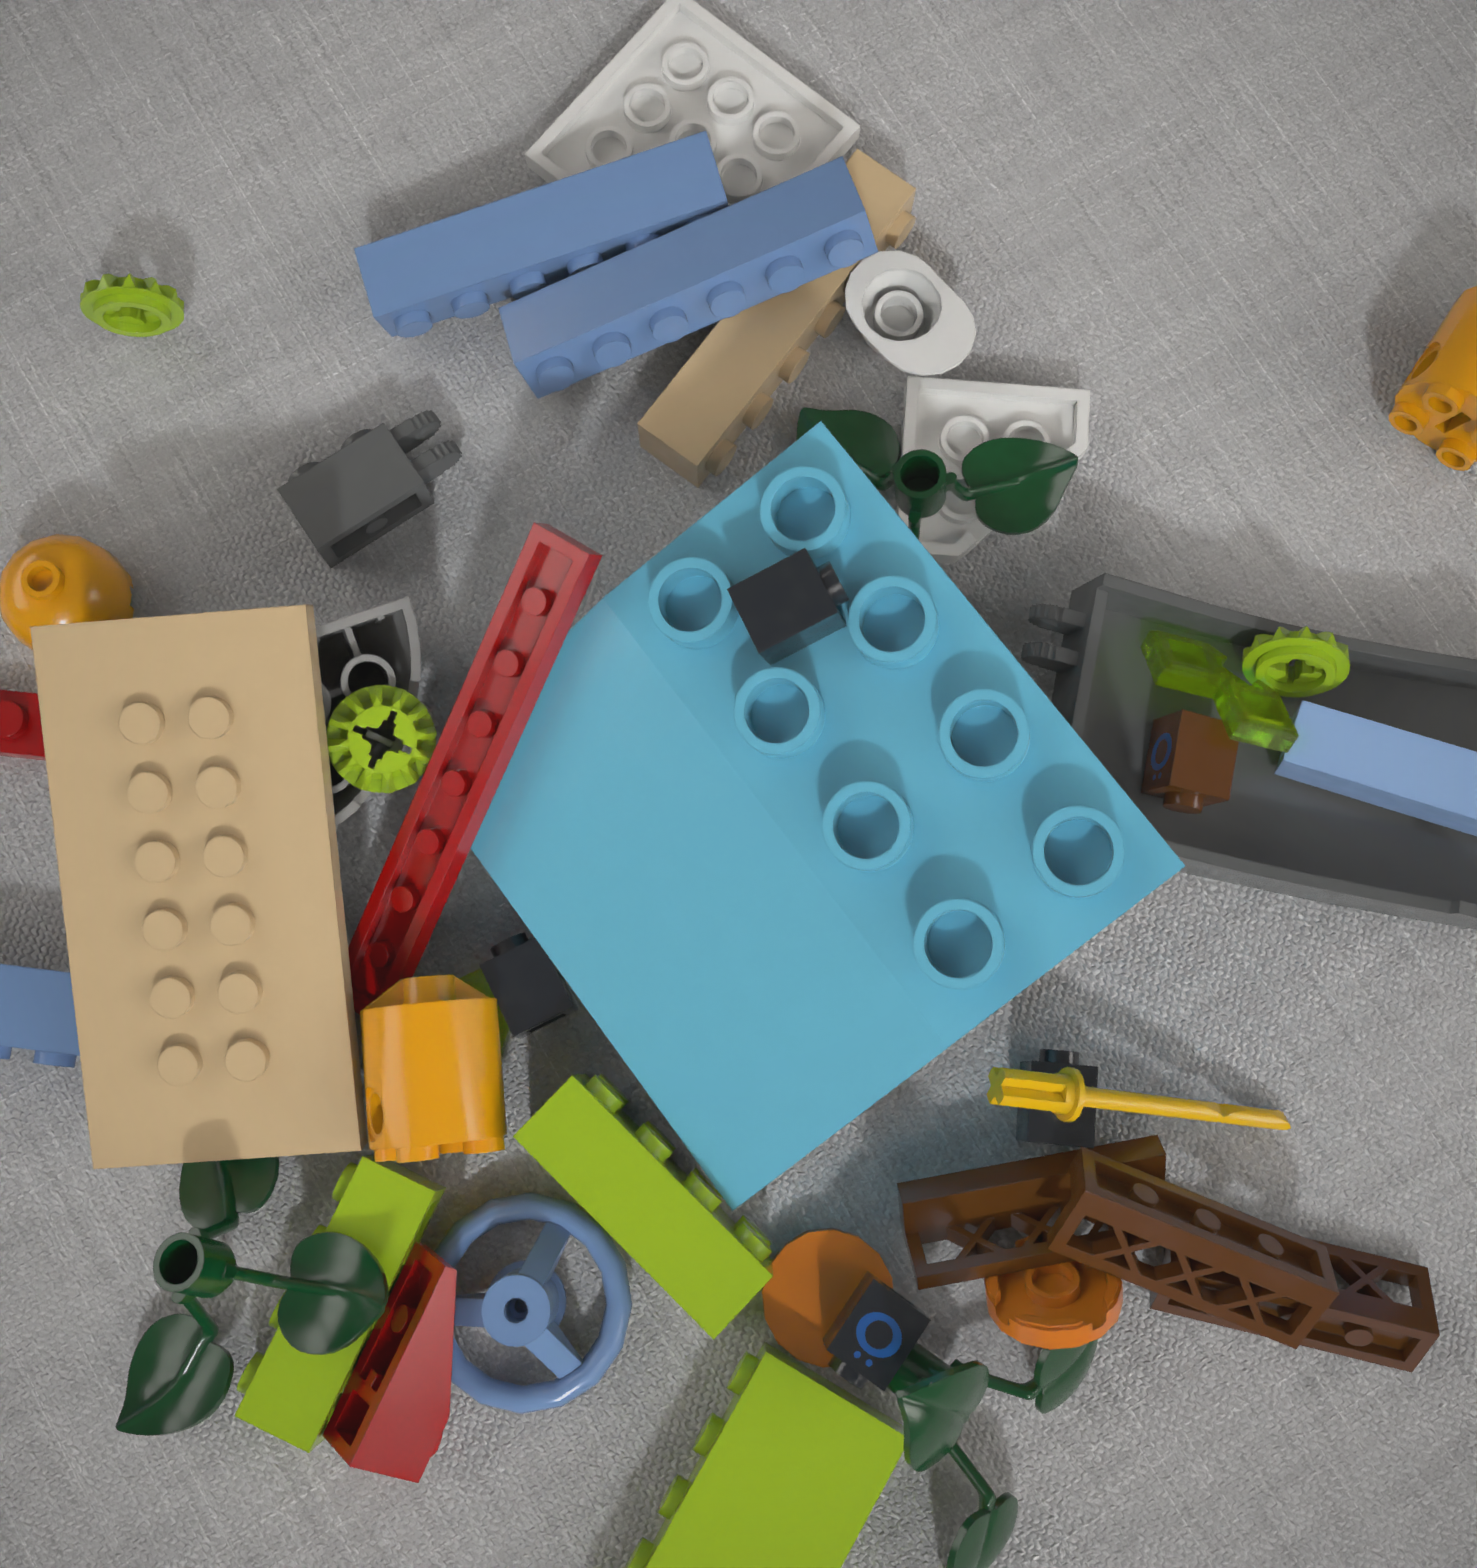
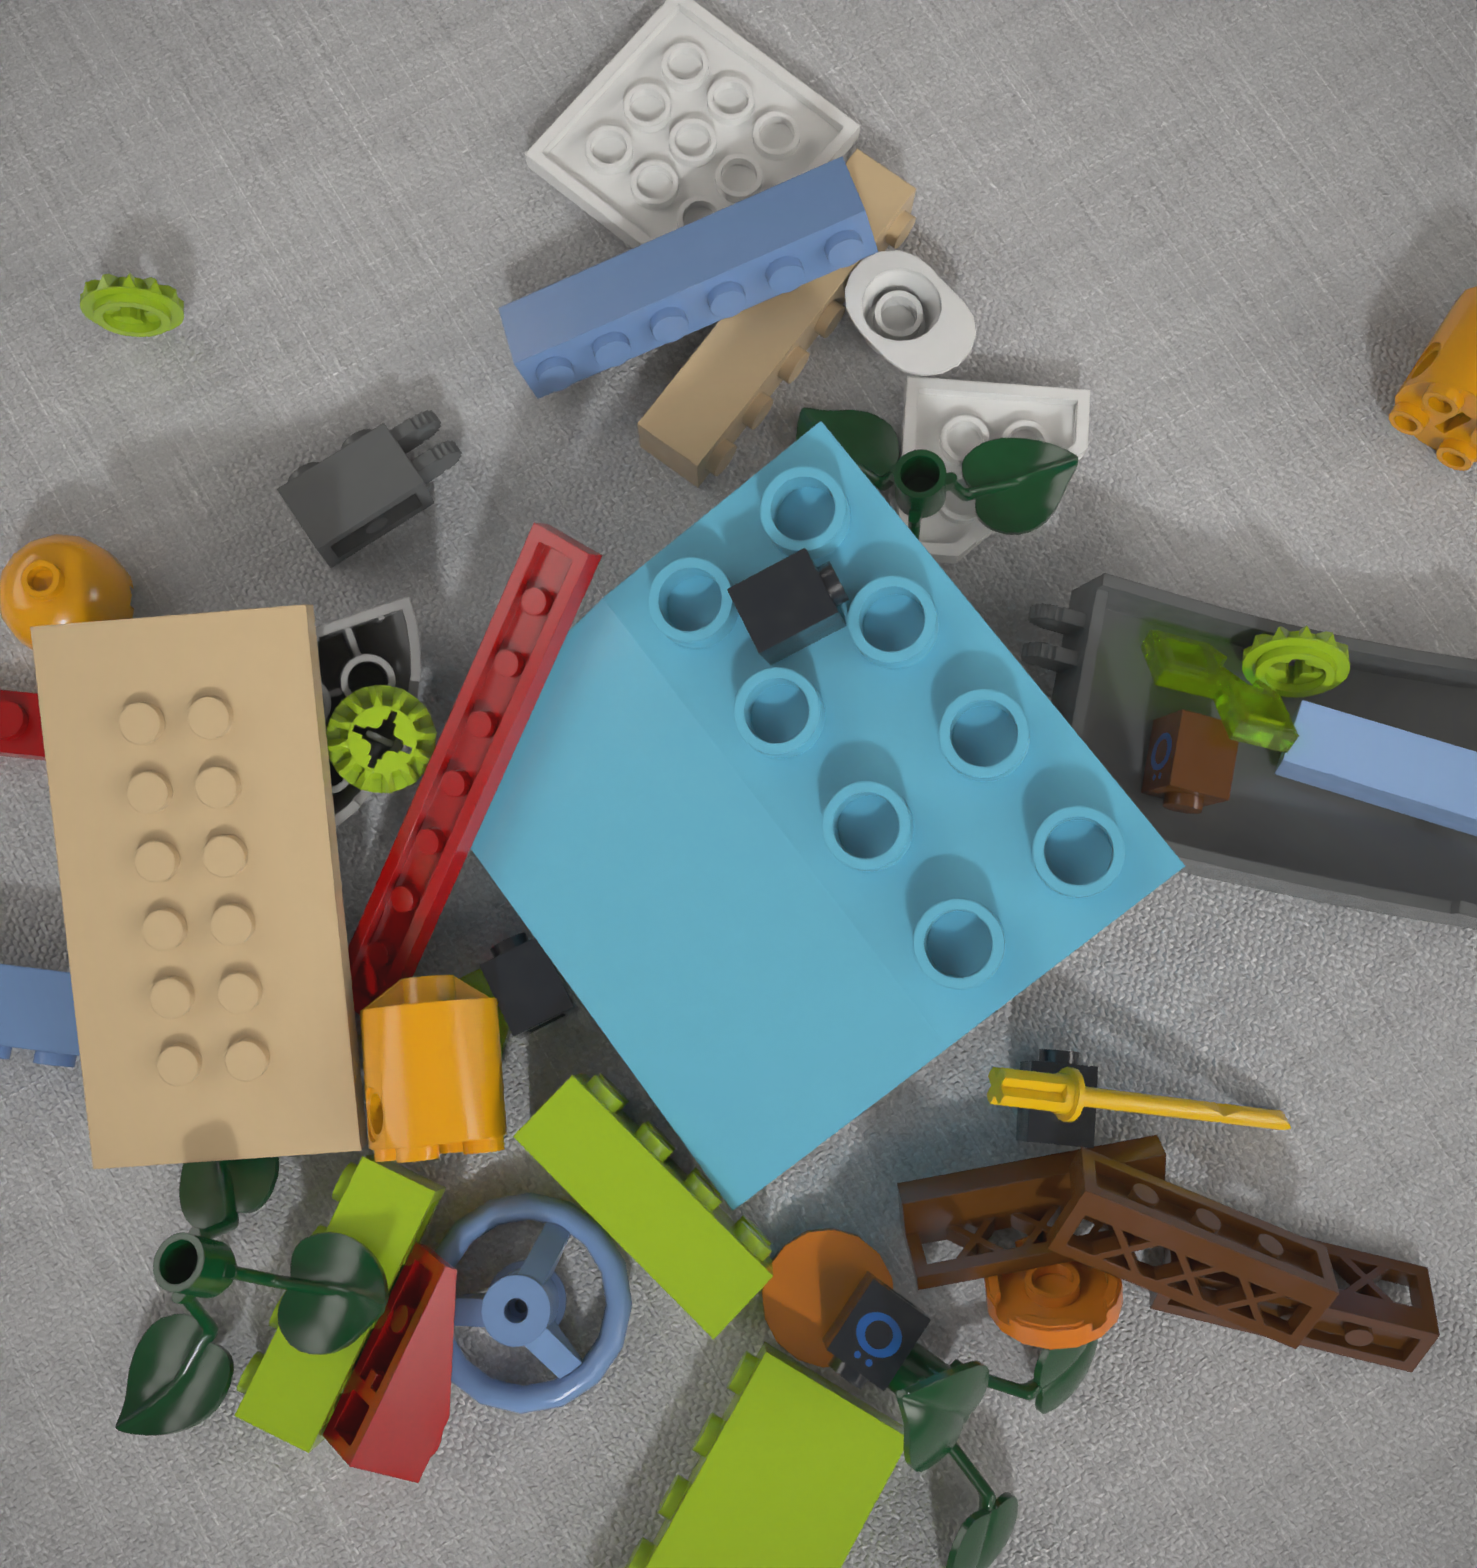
(537, 236): medium blue brick -> none

